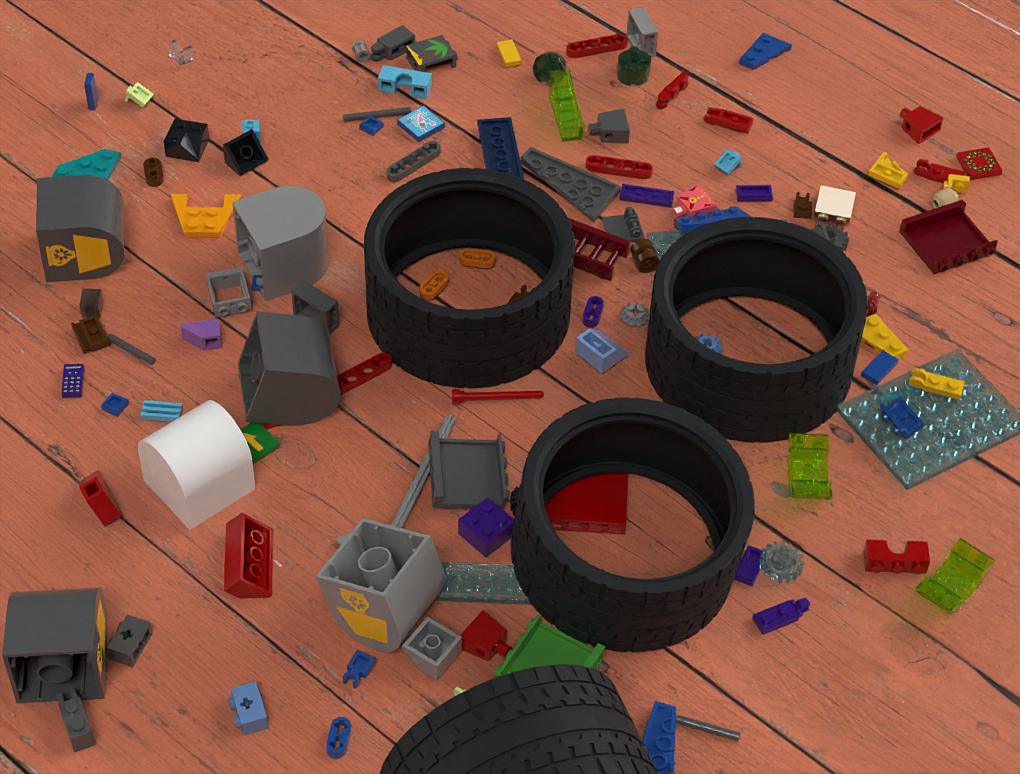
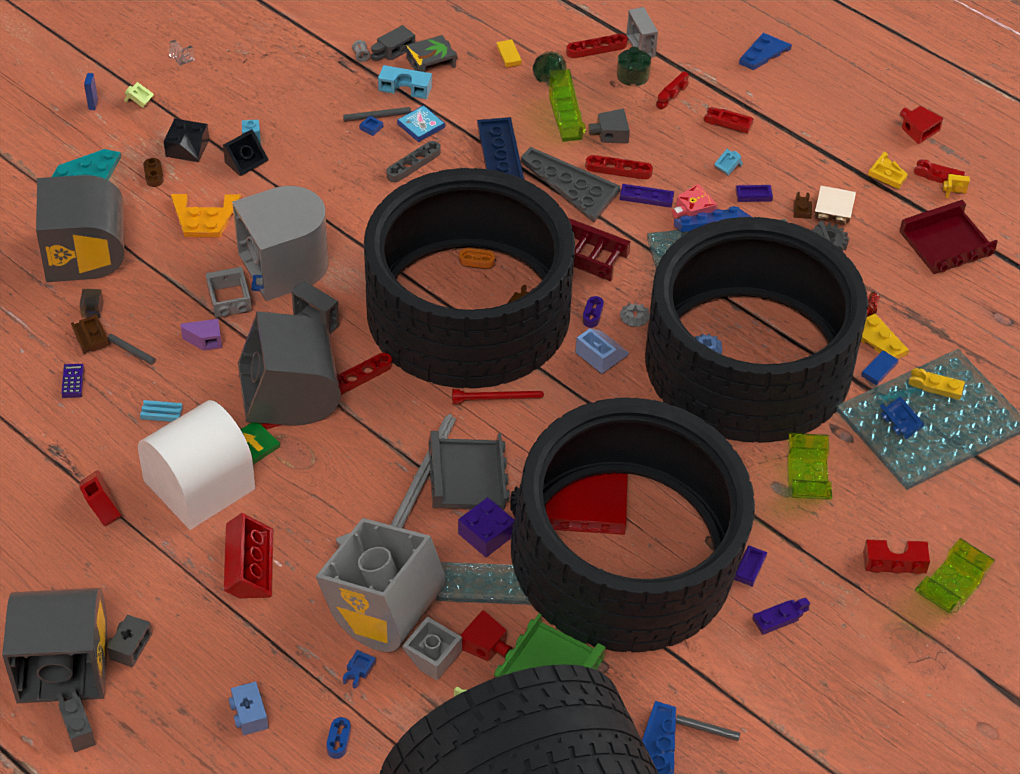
(115, 404): blue tile -> none
(433, 284): orange plate -> none
(624, 226): dark grey hinge -> none
(644, 255): reddish brown wheel -> none
(781, 561): clear light blue gear -> none
(944, 197): tan head -> none
(979, 163): red tile -> none

